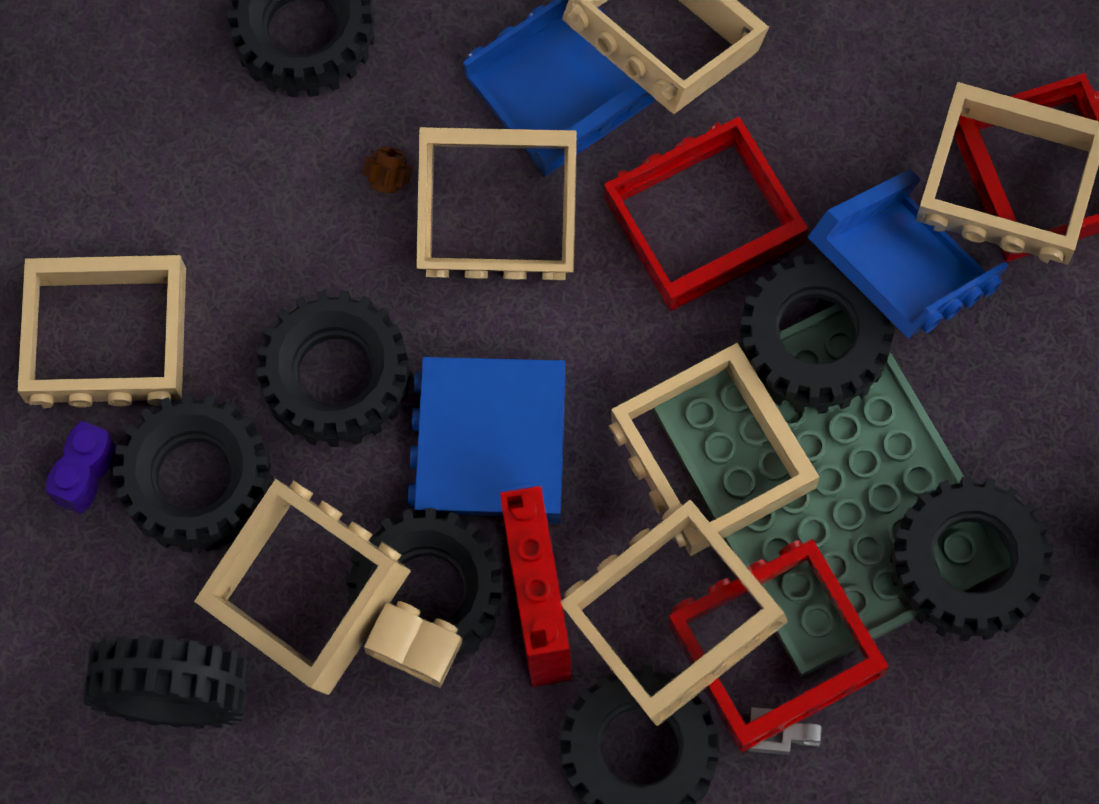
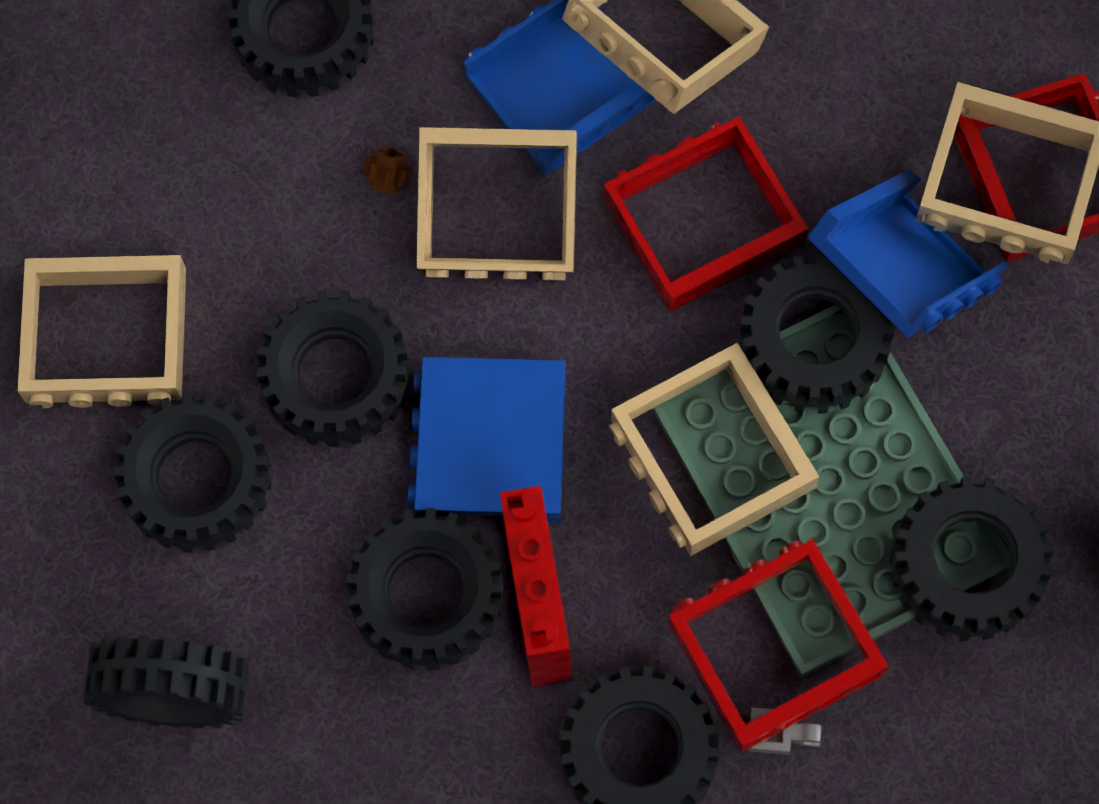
(86, 459): dark purple brick -> none
(357, 623): tan window -> none
(413, 643): tan brick -> none
(712, 663): tan window -> none

